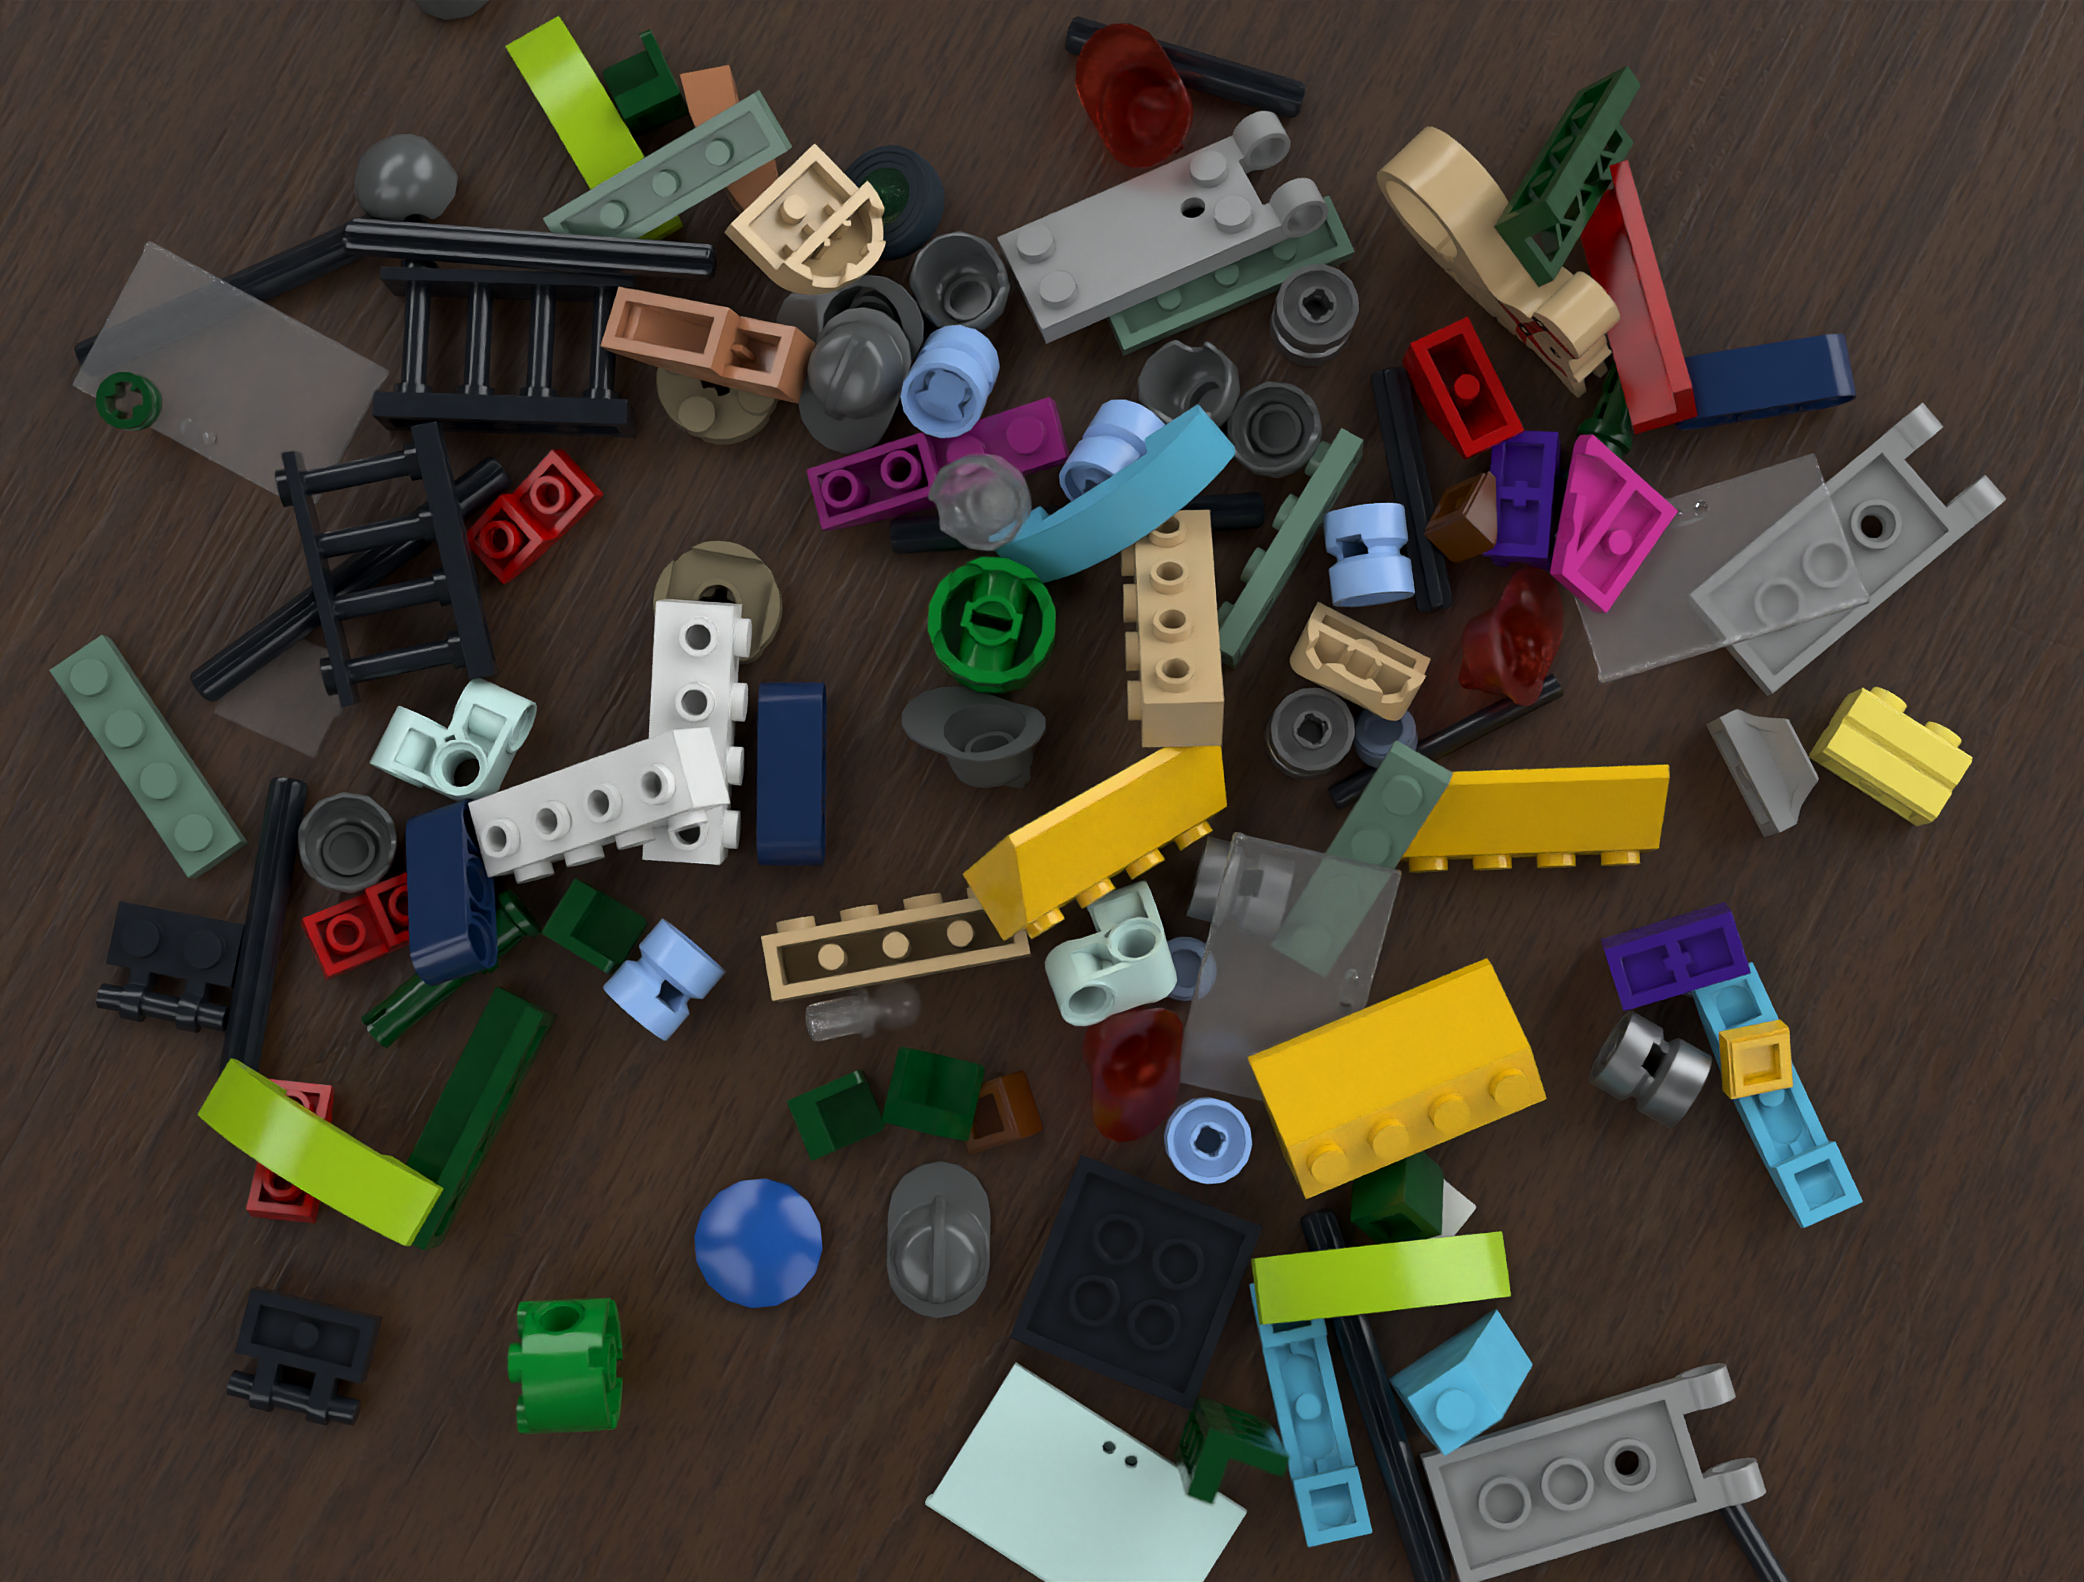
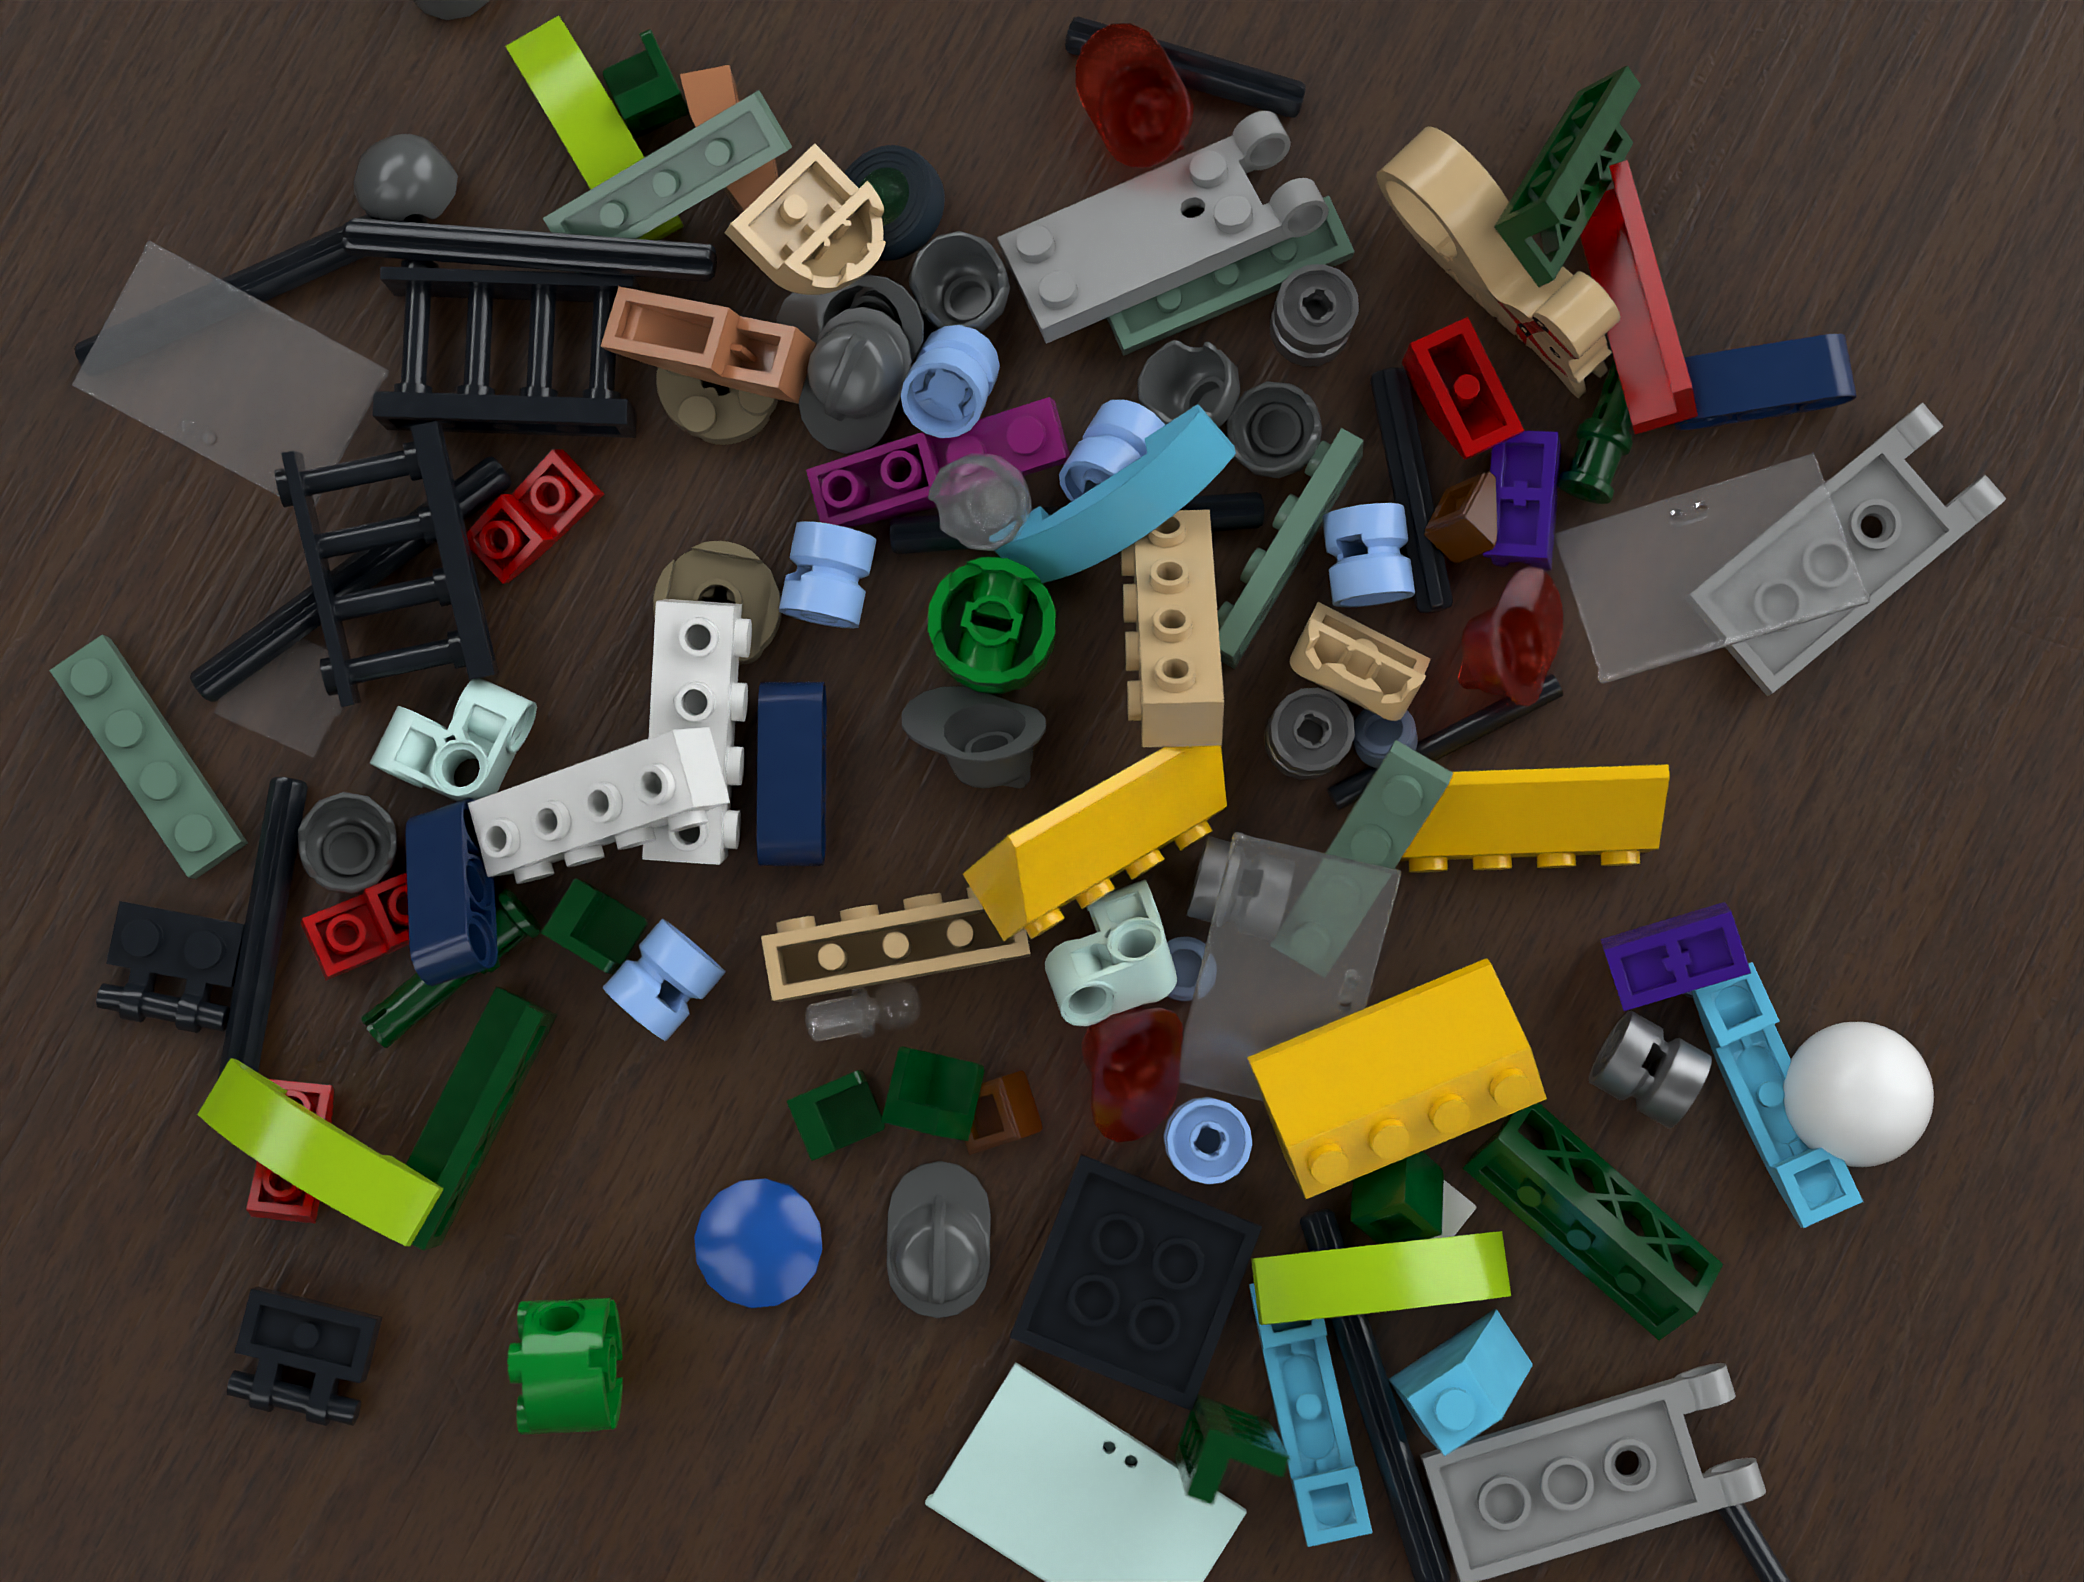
(114, 388): dark green bush -> none
(827, 574): none -> light blue wheel
(1590, 1225): none -> dark green fence
(1605, 525): dark pink wing -> none
(1755, 1059): yellow tile -> none
(1766, 766): light grey slope -> none
(1858, 1093): none -> white piece
(1892, 755): light yellow brick -> none

